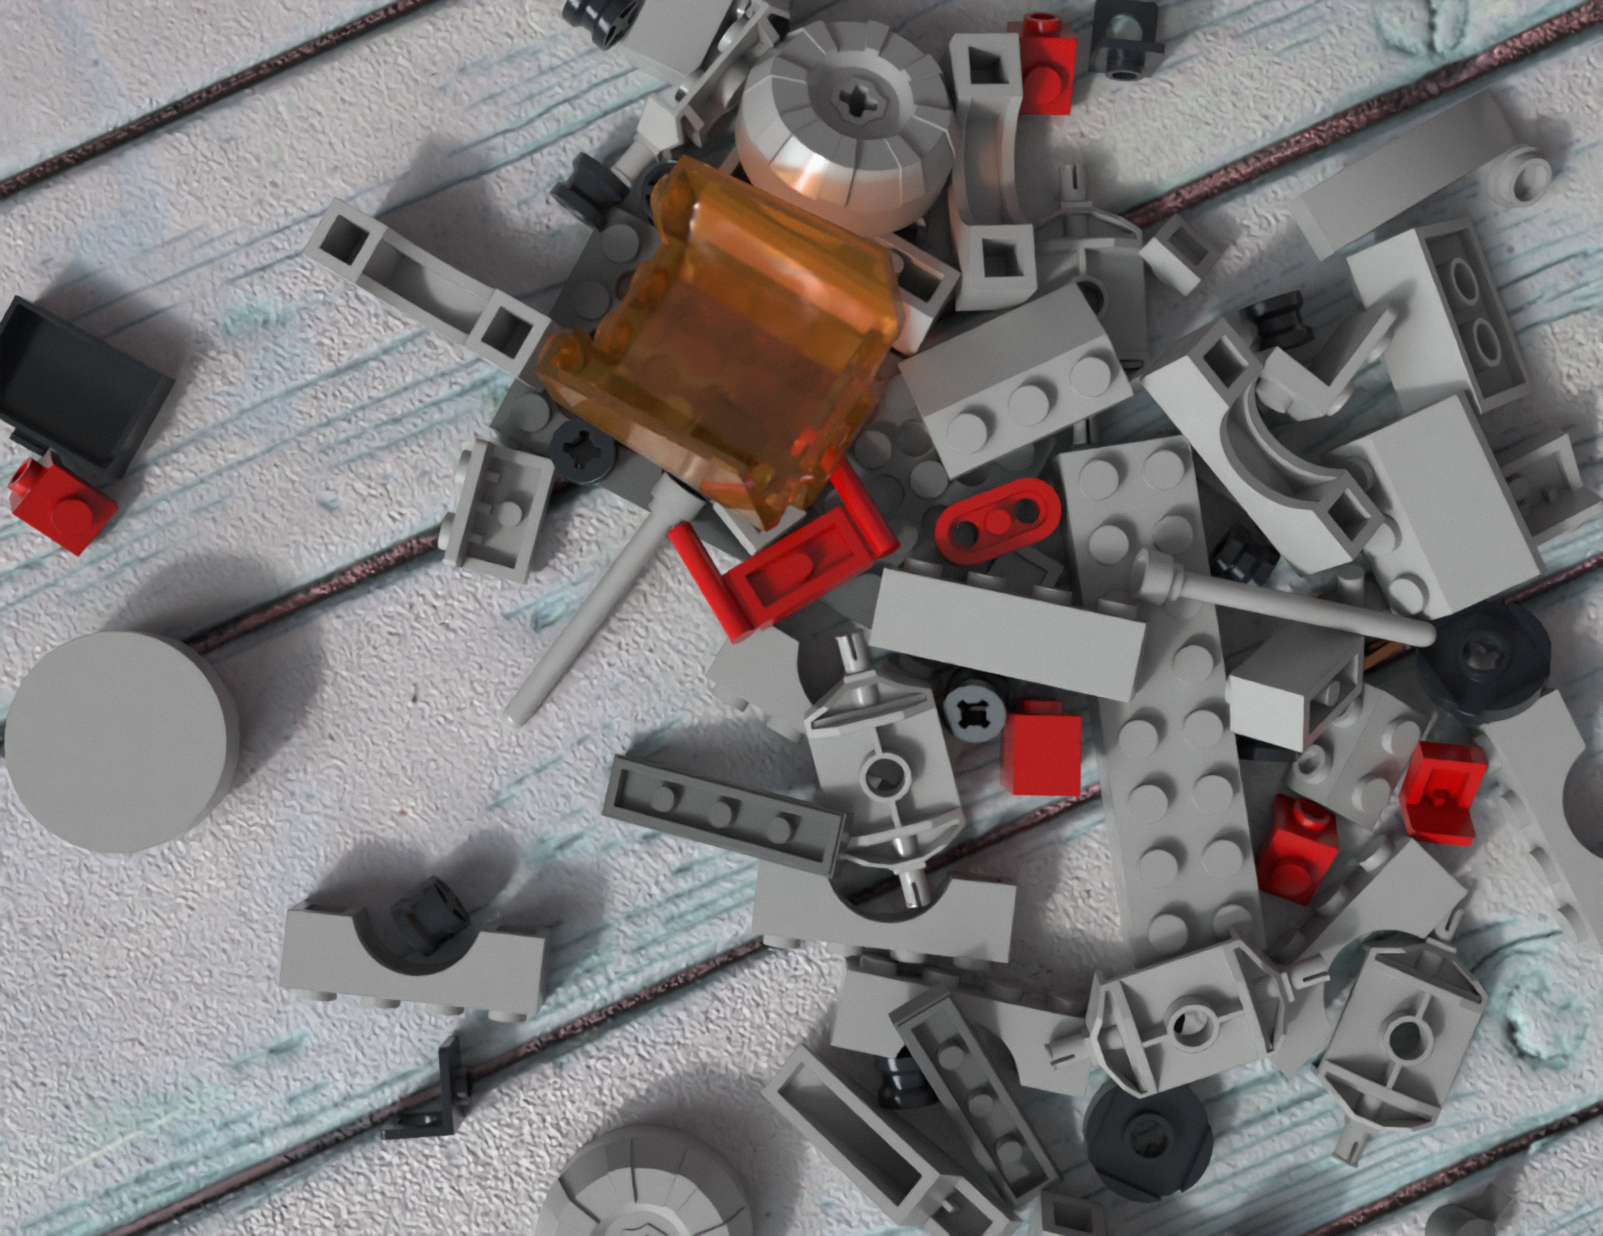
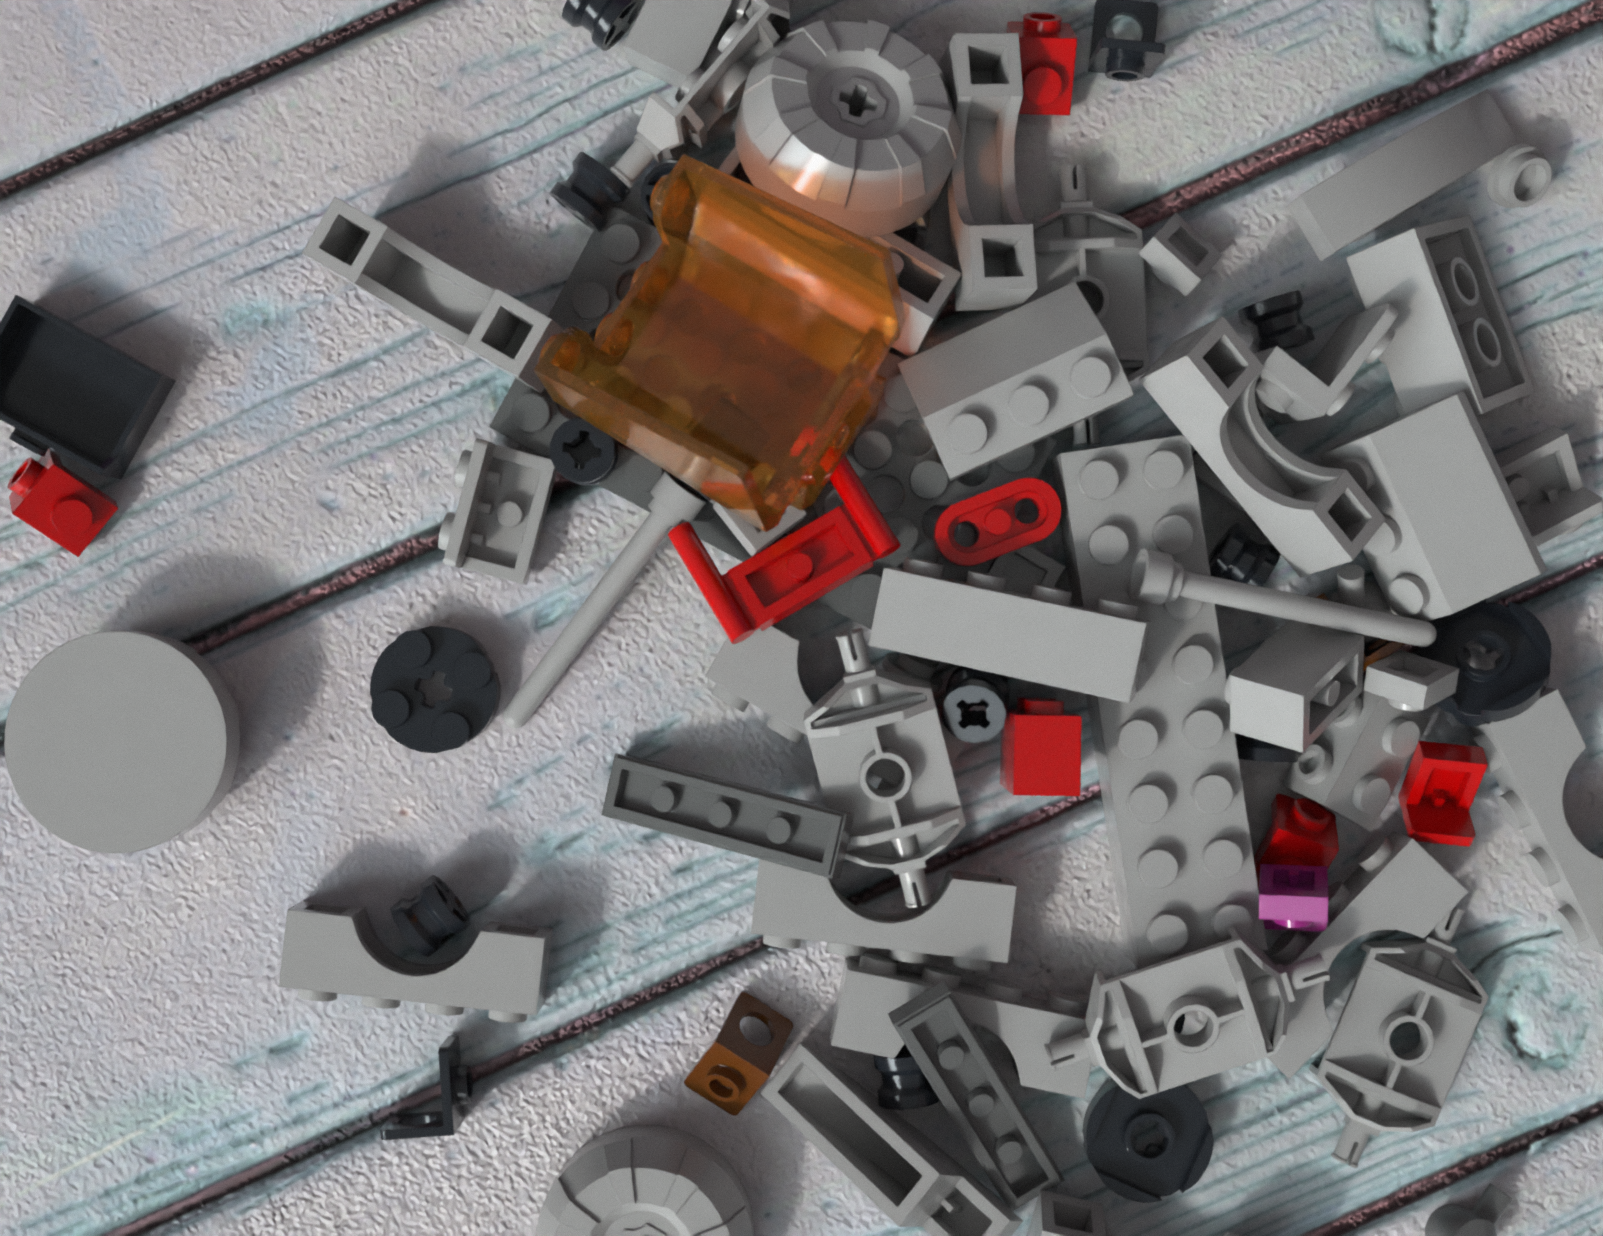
(402, 706): none -> black plate
(732, 1065): none -> reddish brown bracket
(1293, 897): none -> magenta bracket
(1410, 681): none -> light grey plate

